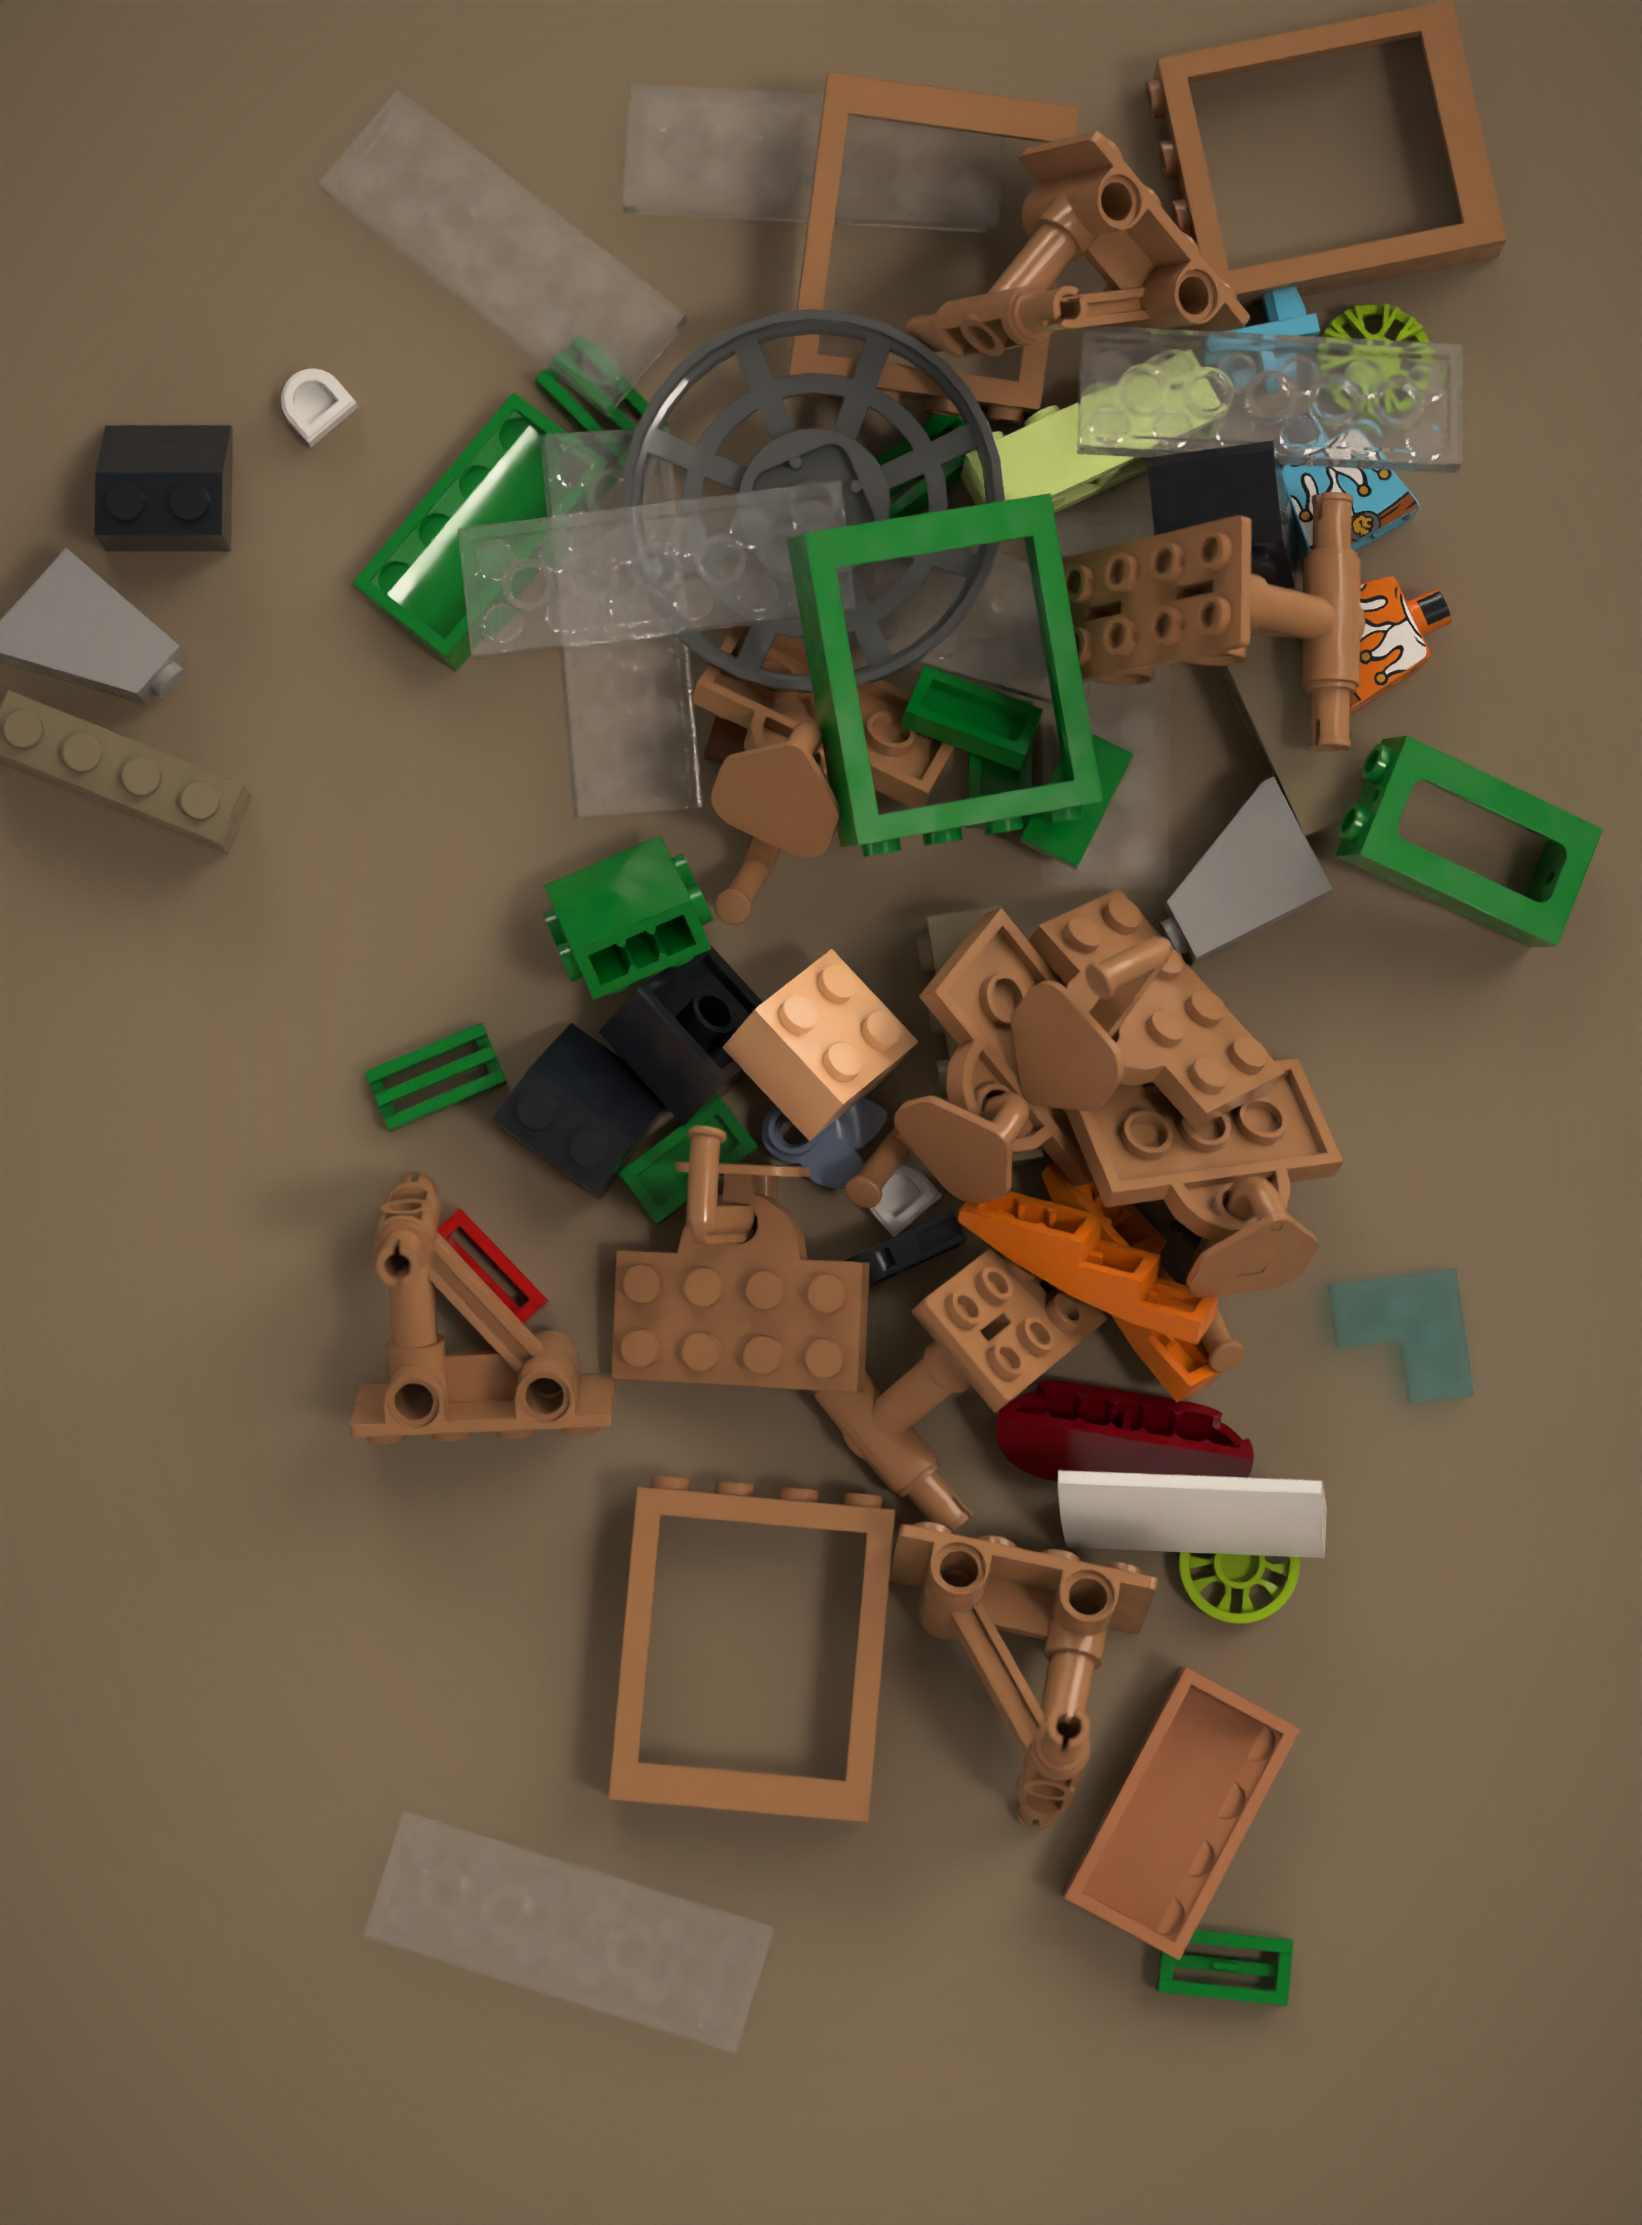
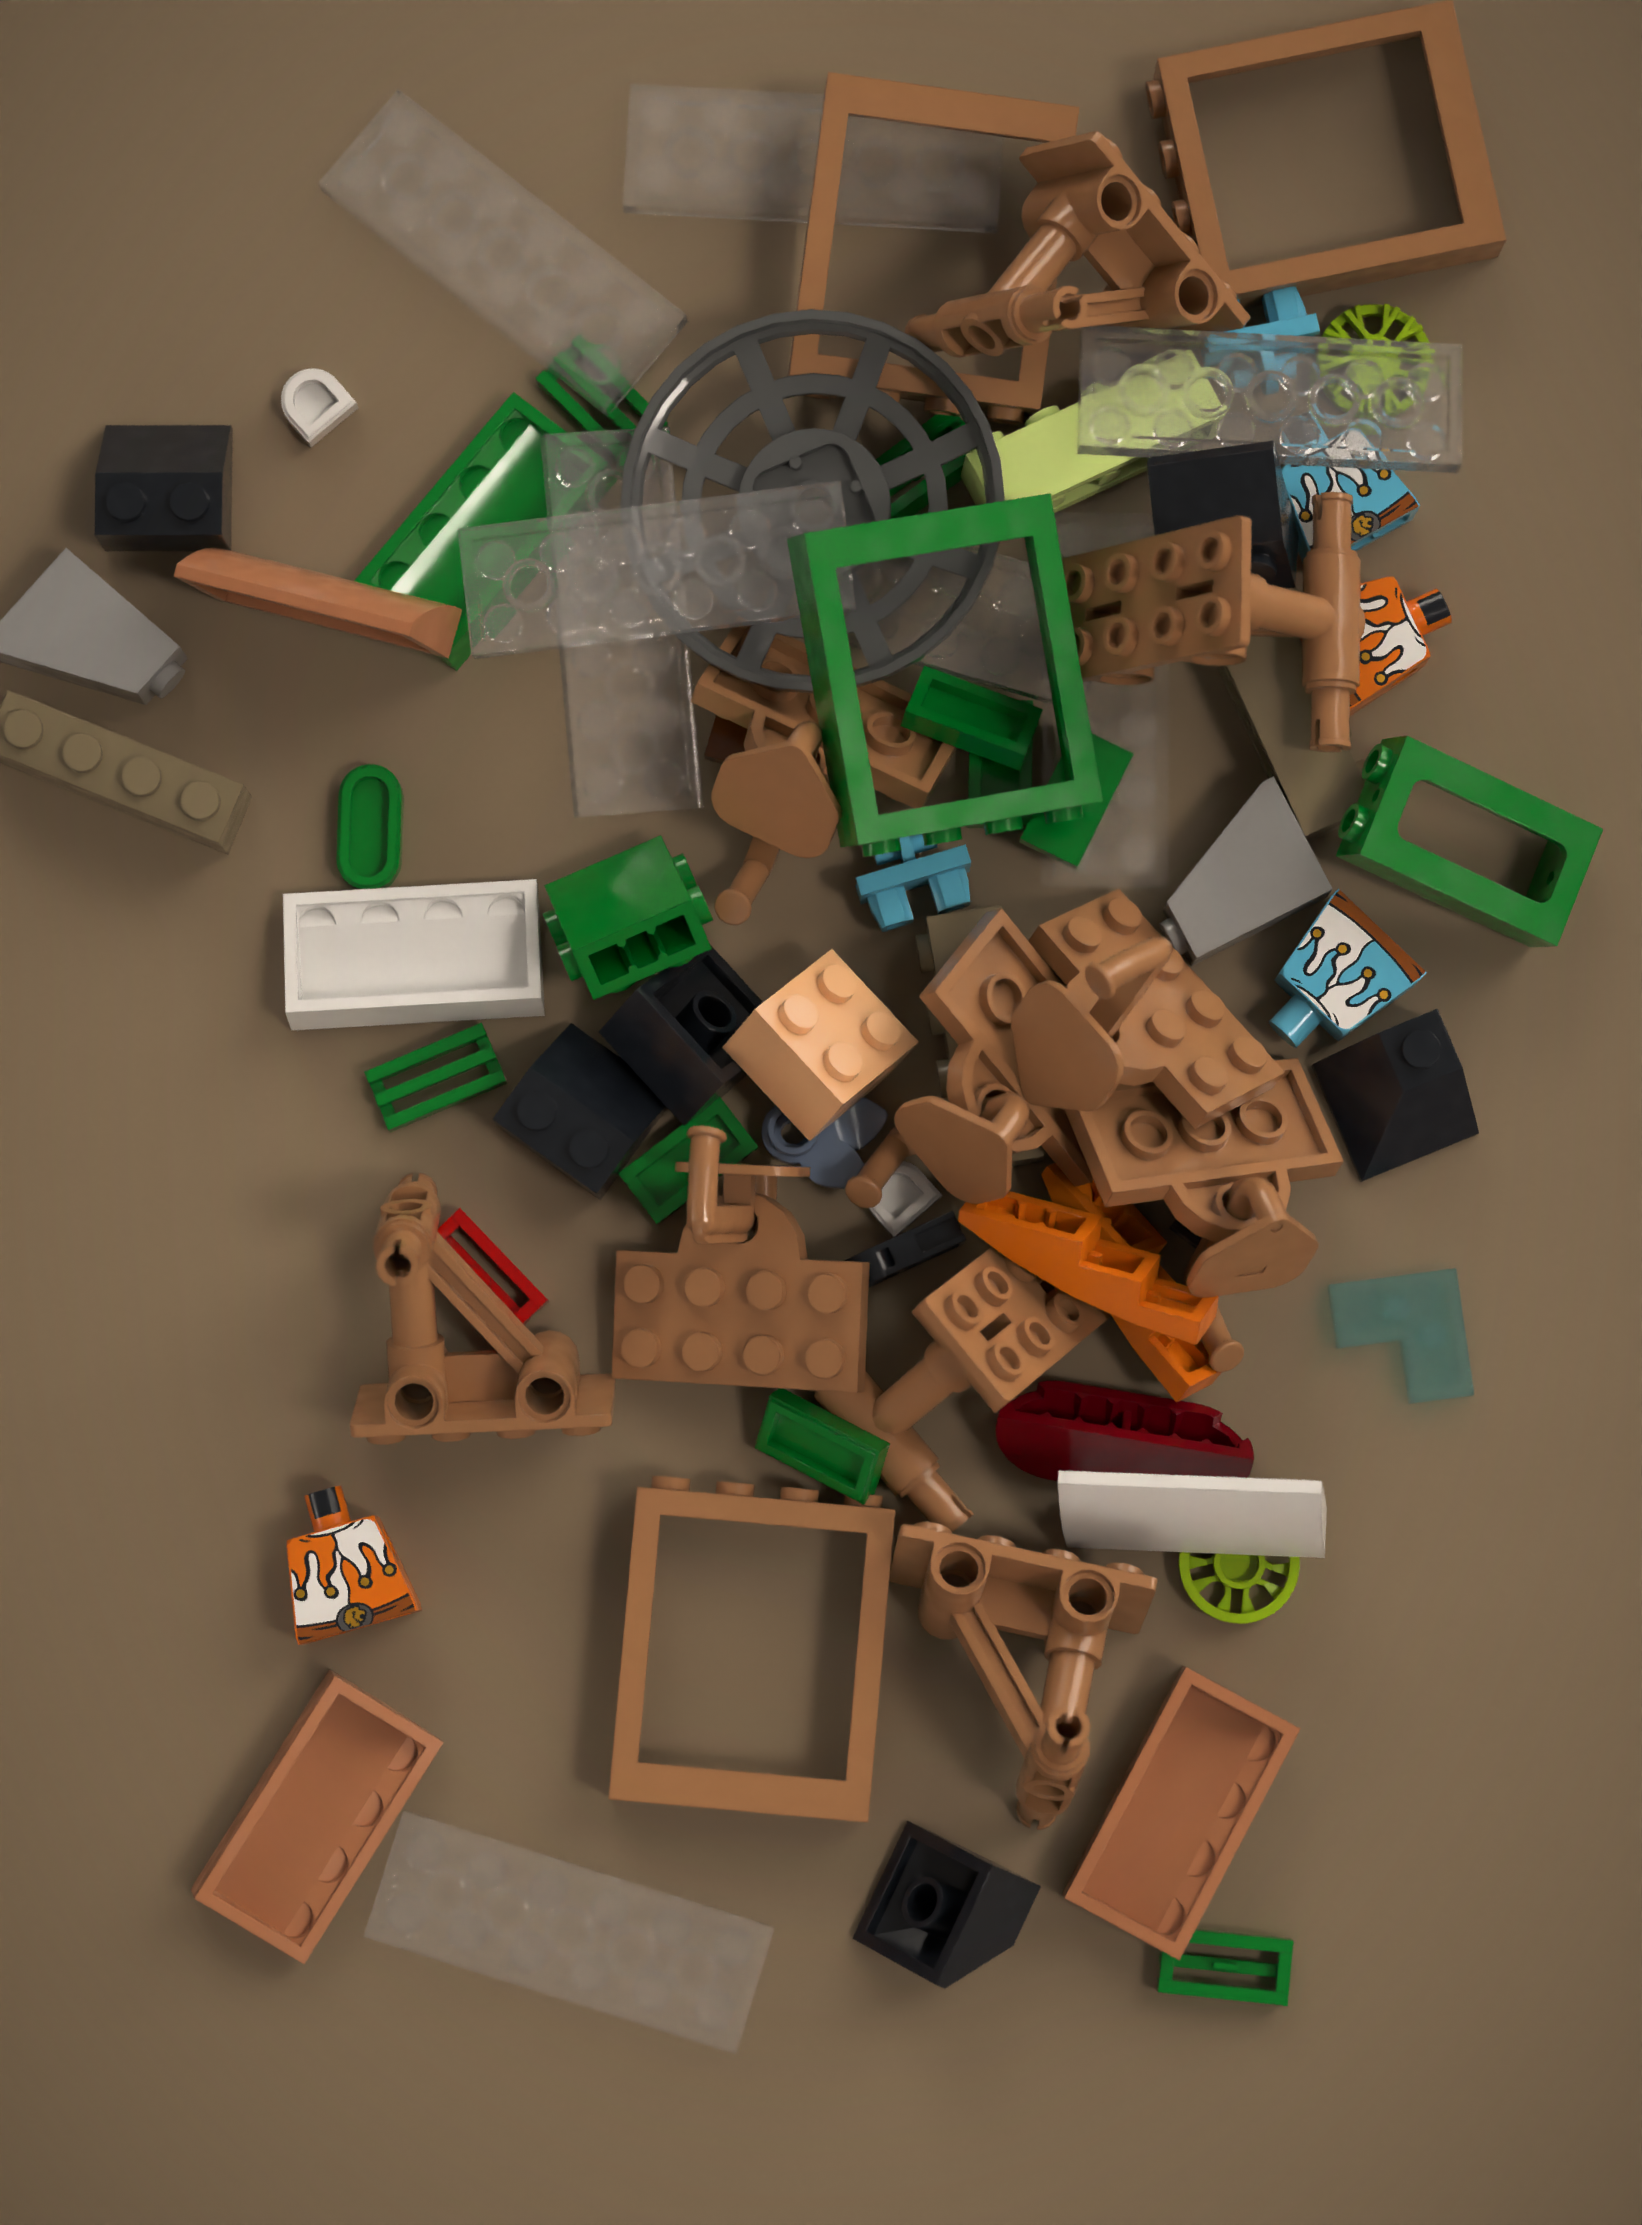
(316, 1817): none -> nougat slope
(322, 599): none -> nougat slope
(344, 1572): none -> torso
(370, 827): none -> green tile
(412, 954): none -> white slope
(822, 1445): none -> green tile
(887, 887): none -> medium azure hips
(943, 1908): none -> black slope
(1341, 974): none -> torso
(1398, 1095): none -> black slope

